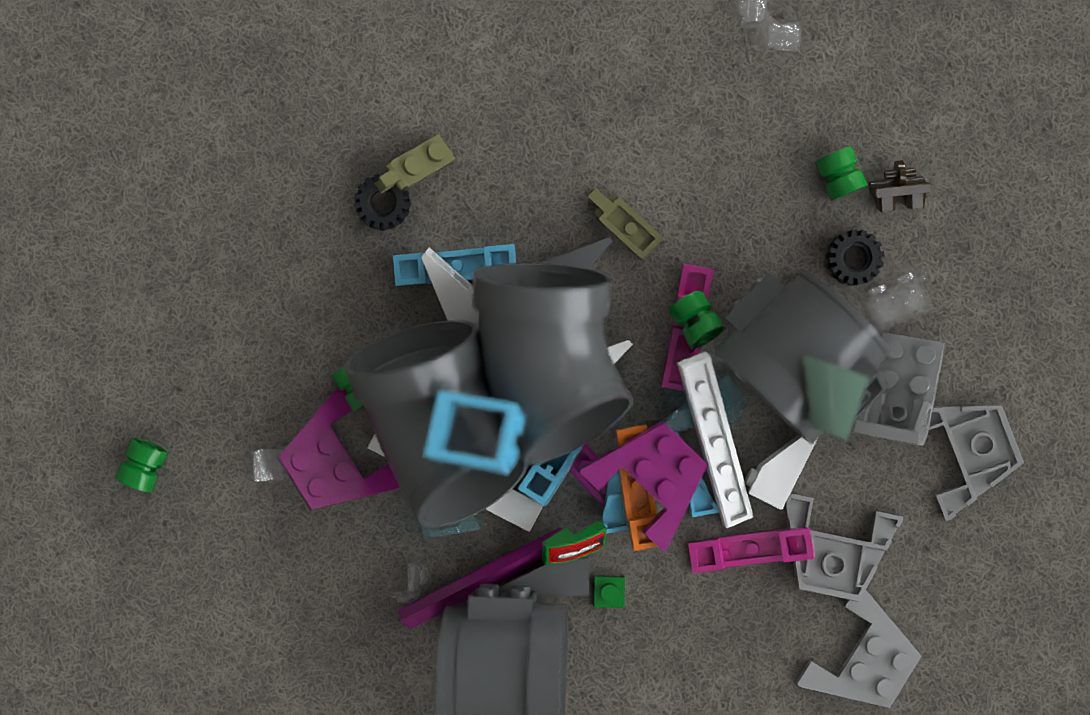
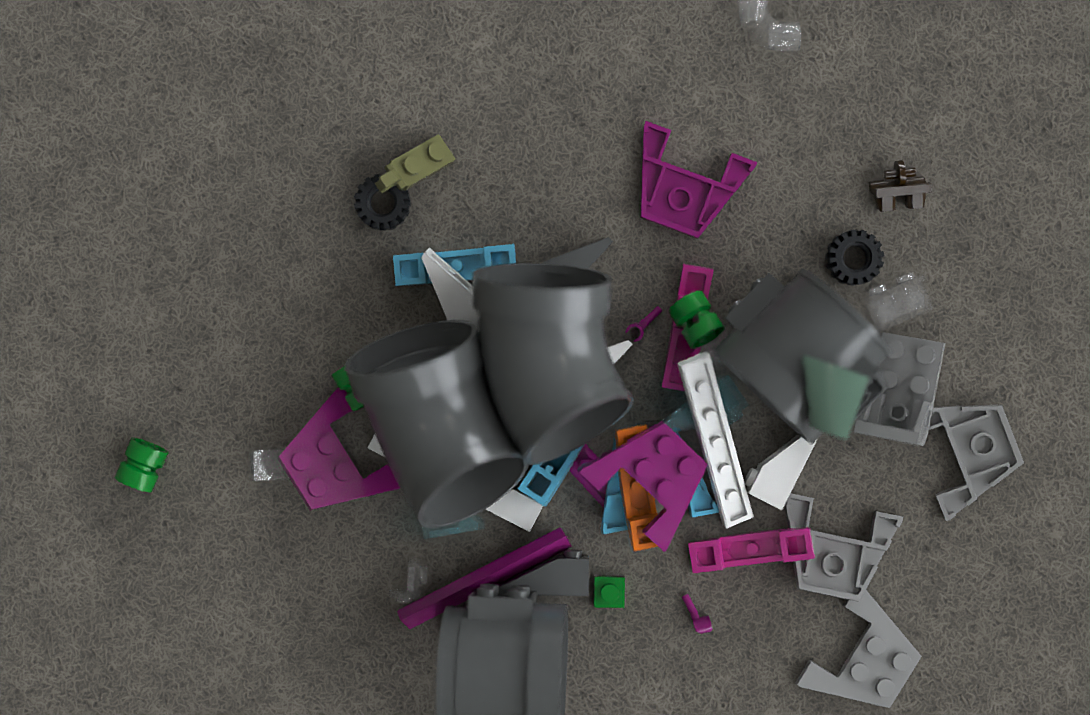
(442, 426): medium azure window -> none
(568, 547): slope -> none
(625, 223): olive hinge -> none
(645, 322): none -> magenta hand
(680, 197): none -> magenta wing
(700, 624): none -> magenta hand
(841, 173): green wheel -> none

